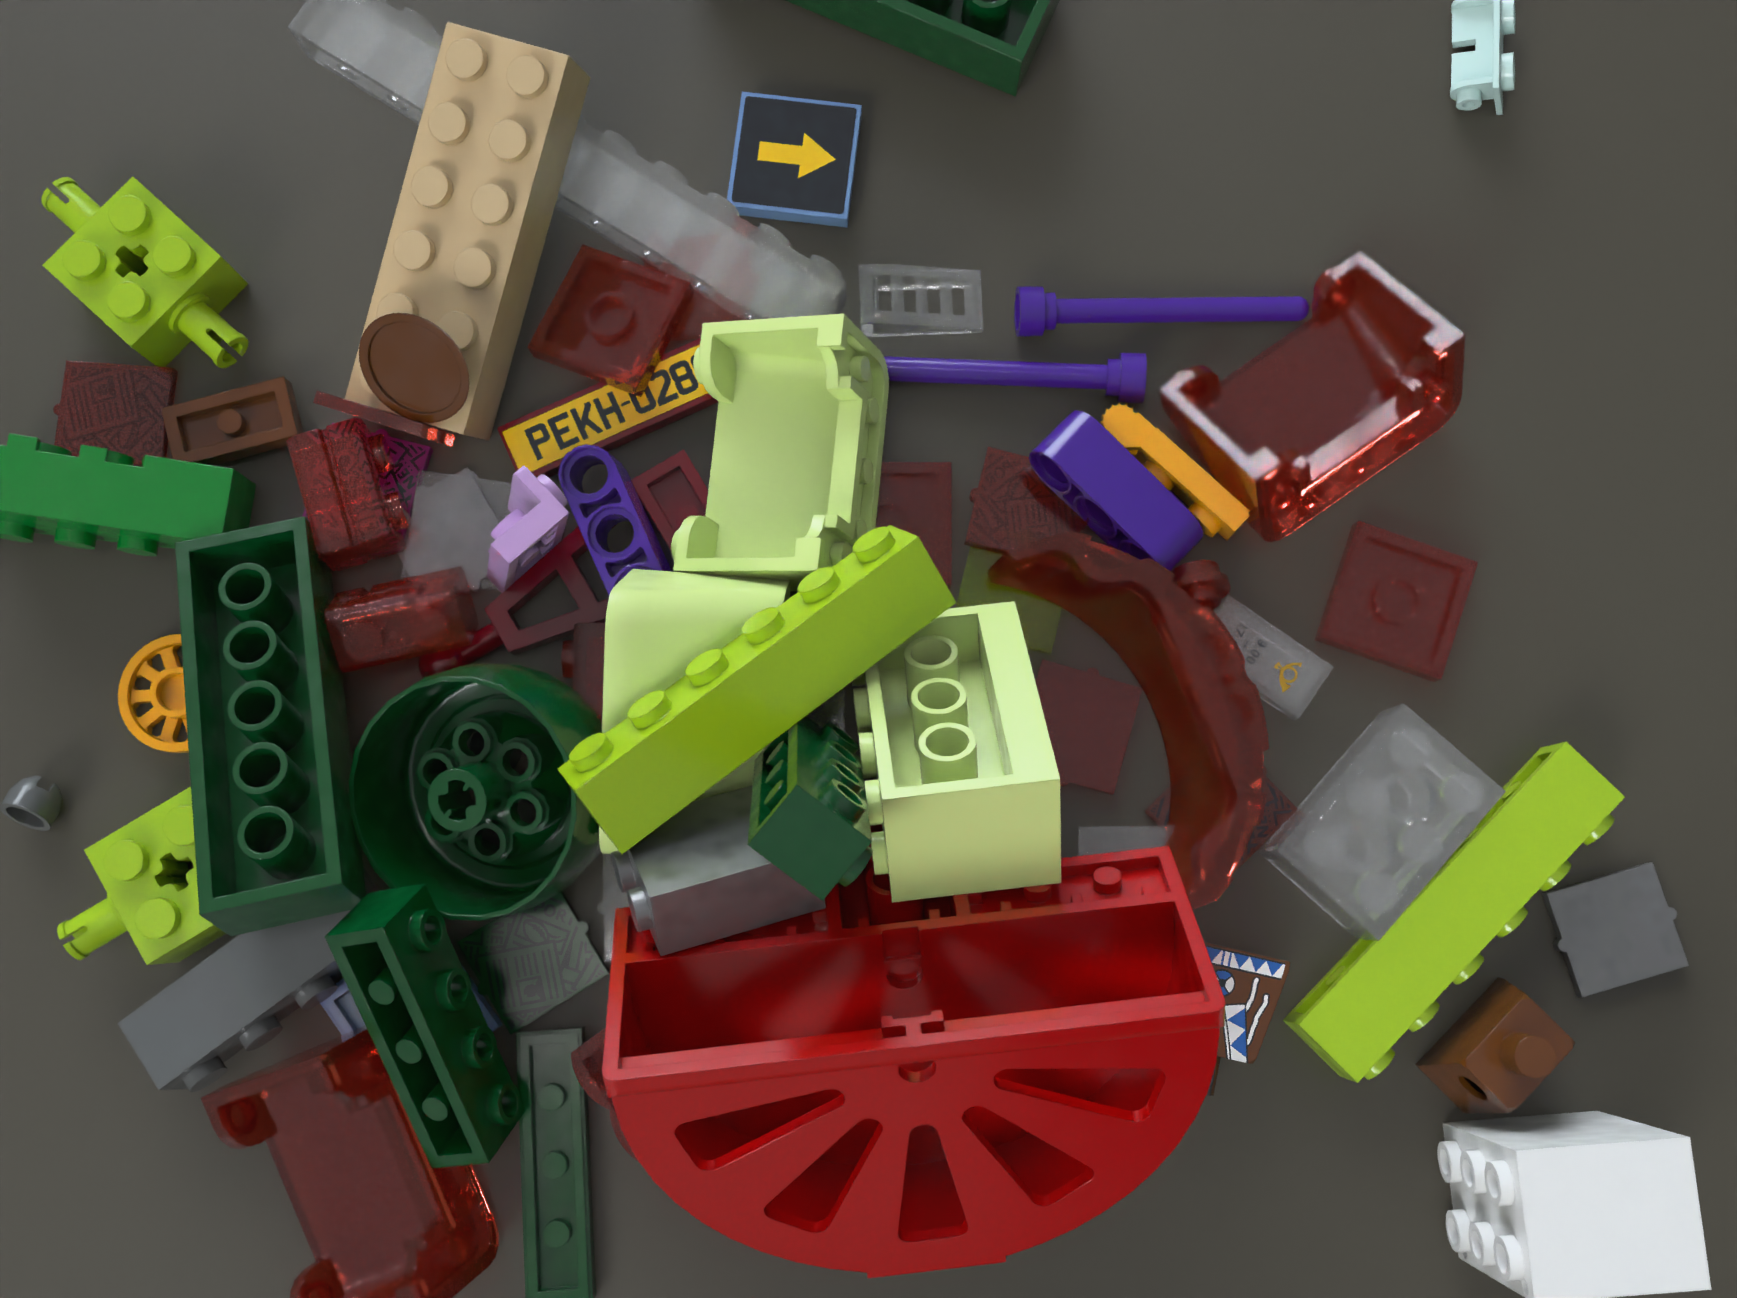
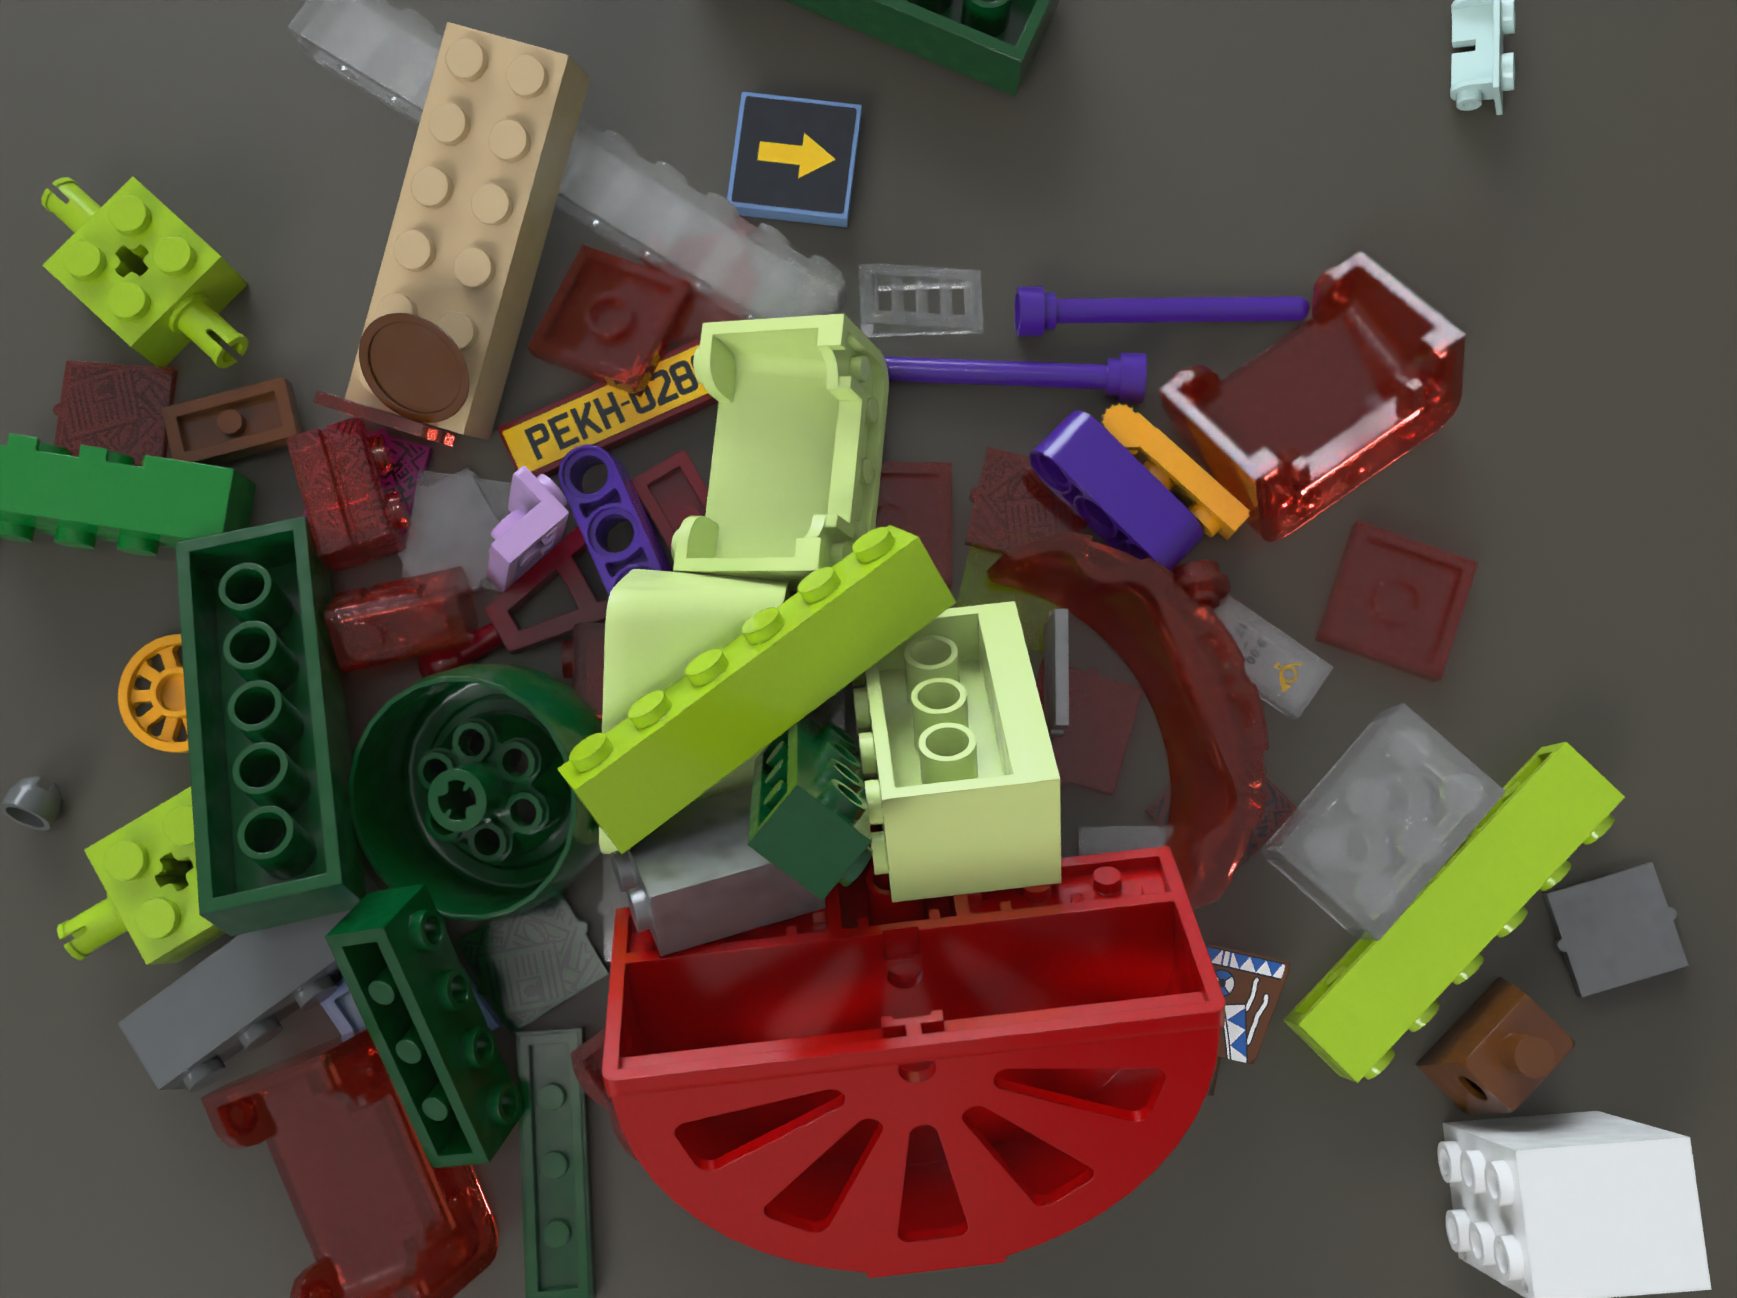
(1056, 672): none -> flat silver piece

